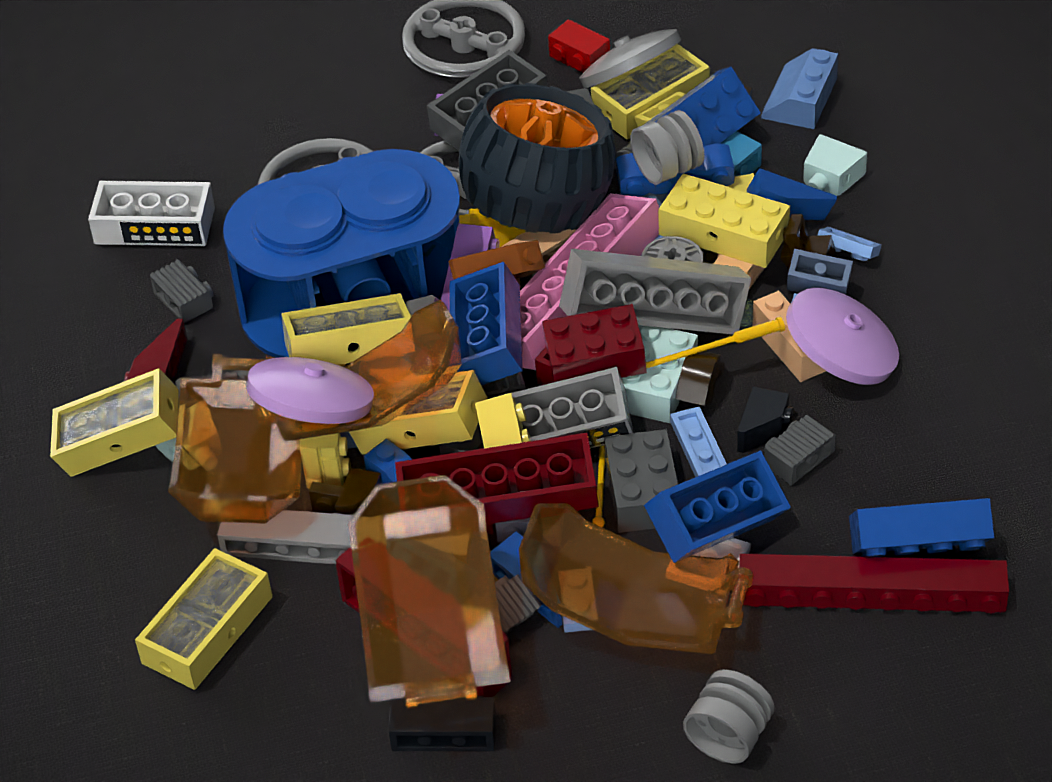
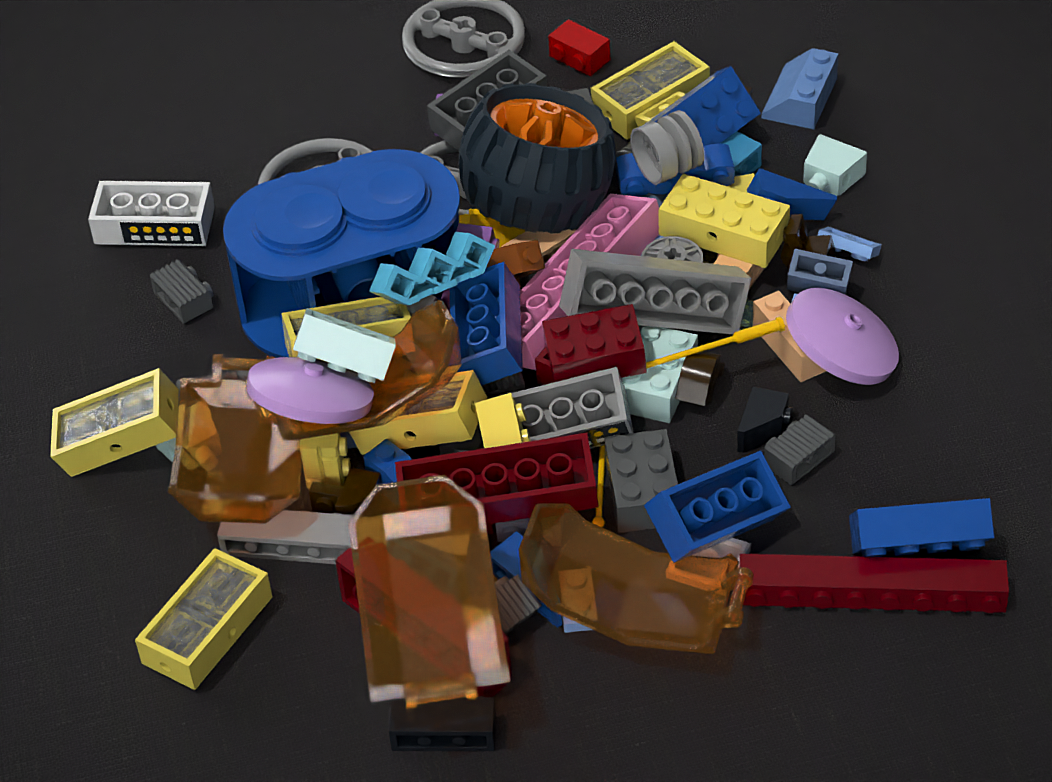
(162, 353): dark red slope -> none
(344, 345): none -> light aqua brick
(433, 271): none -> medium azure brick
(628, 55): light grey dish -> none
(697, 440): light blue plate -> none
(728, 716): light grey wheel -> none

